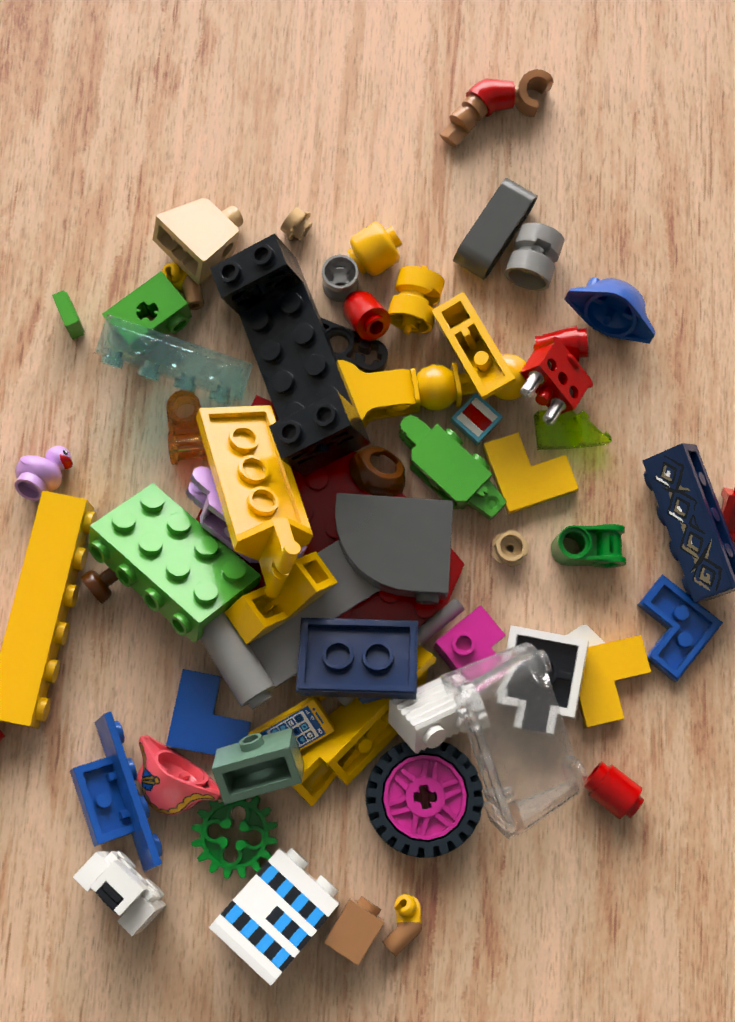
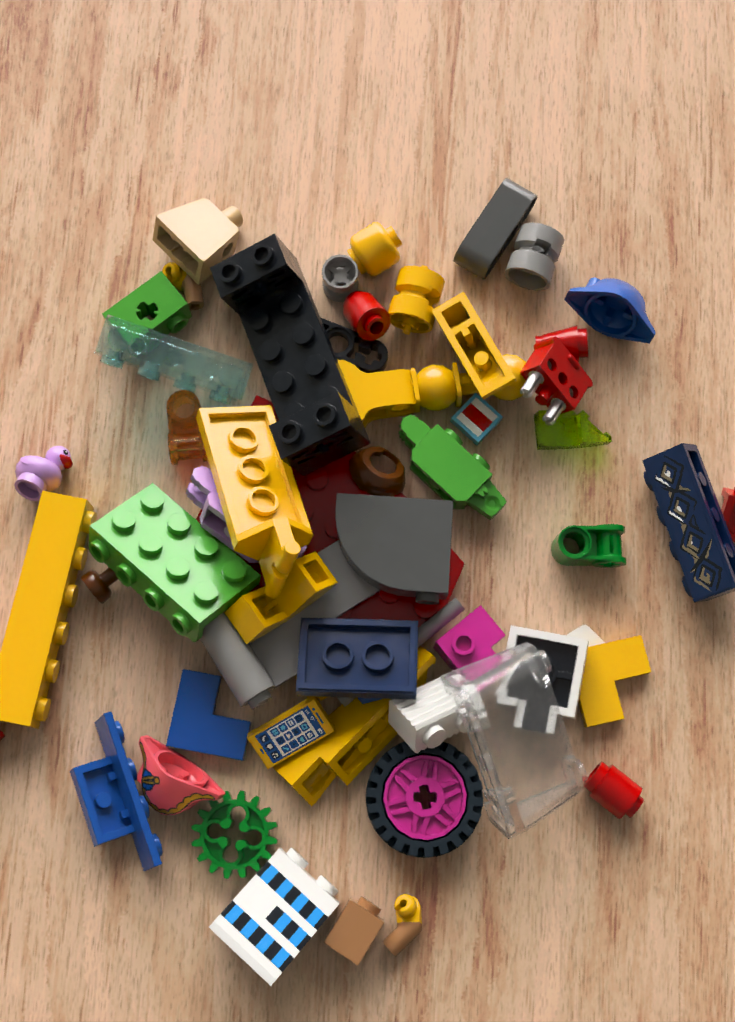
(68, 314): bright green tile -> none
(122, 889): white piece -> none
(258, 765): sand green brick -> none
(296, 224): tan plate -> none
(493, 96): medium nougat piece -> none
(519, 545): tan plate -> none
(527, 484): yellow tile -> none
(687, 627): blue tile -> none

